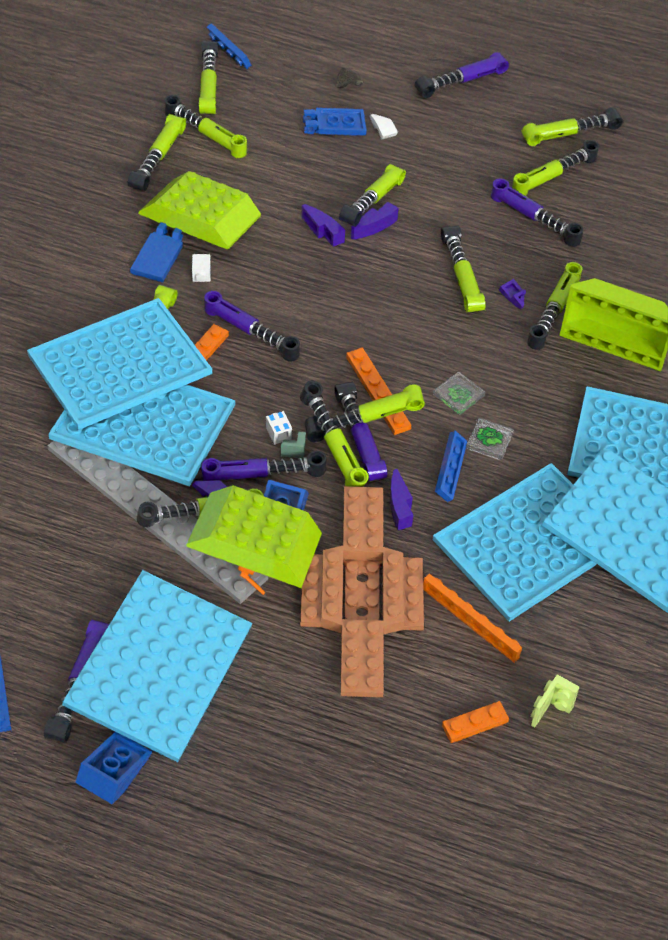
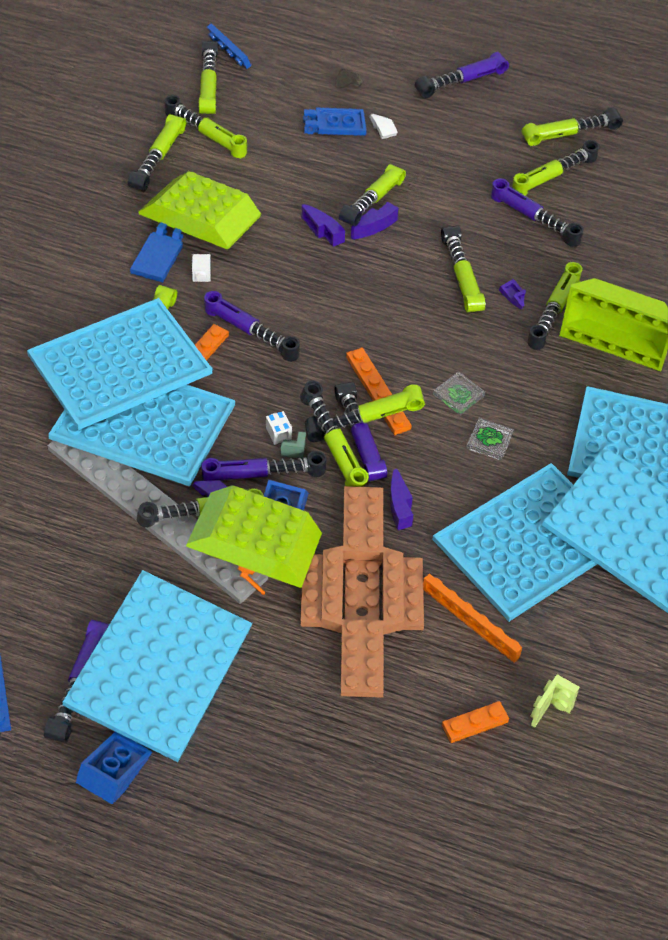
(451, 466): blue plate -> none

